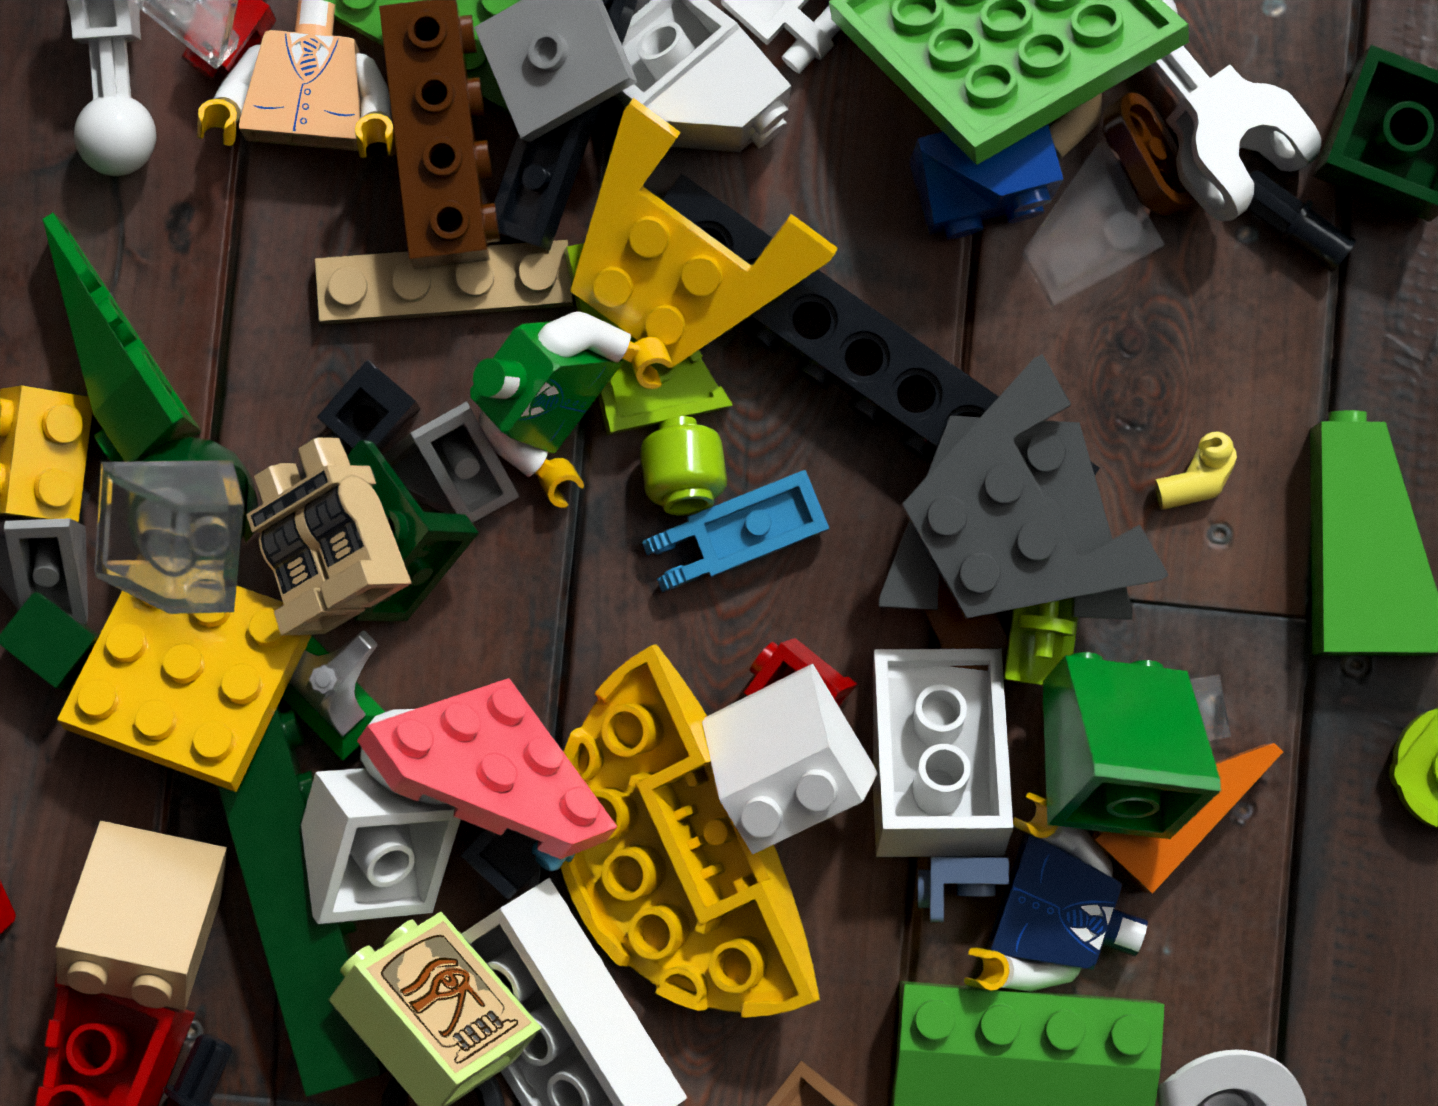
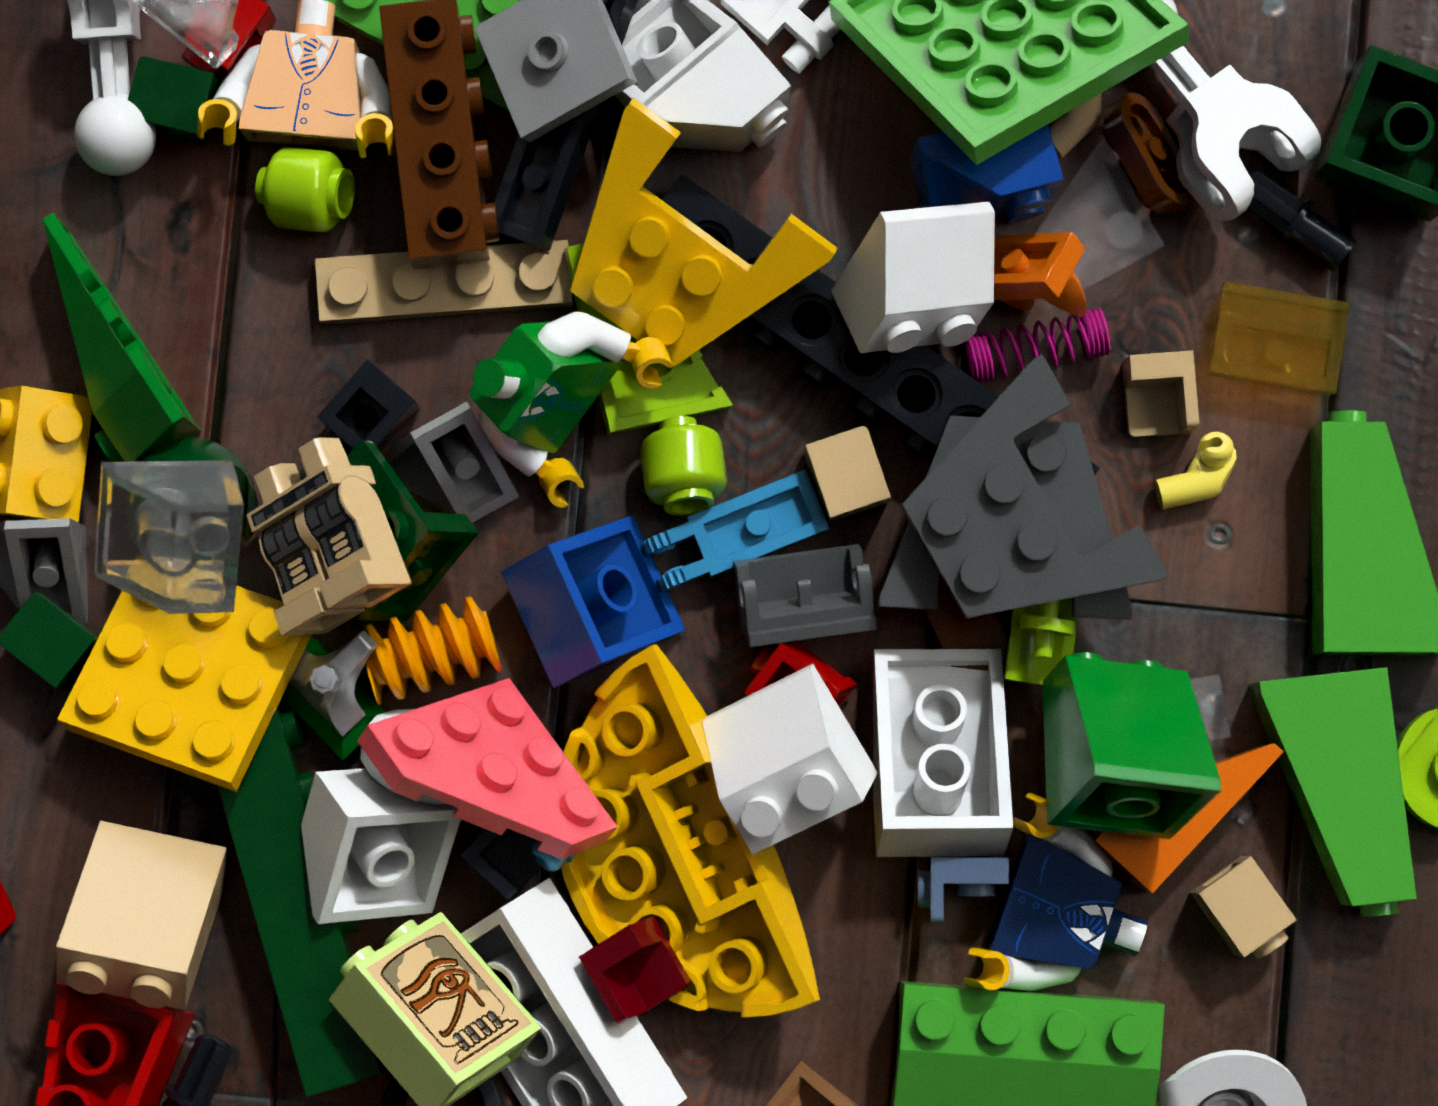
(171, 97): none -> dark green panel
(305, 189): none -> lime head
(431, 649): none -> light orange piece
(592, 600): none -> blue slope
(635, 970): none -> dark red panel
(804, 595): none -> dark grey hinge
(846, 473): none -> tan panel
(920, 278): none -> white slope
(1039, 268): none -> orange tile
(1091, 326): none -> dark pink piece
(1160, 394): none -> tan panel
(1245, 908): none -> tan brick
(1278, 338): none -> clear yellow plate
(1345, 780): none -> bright green slope

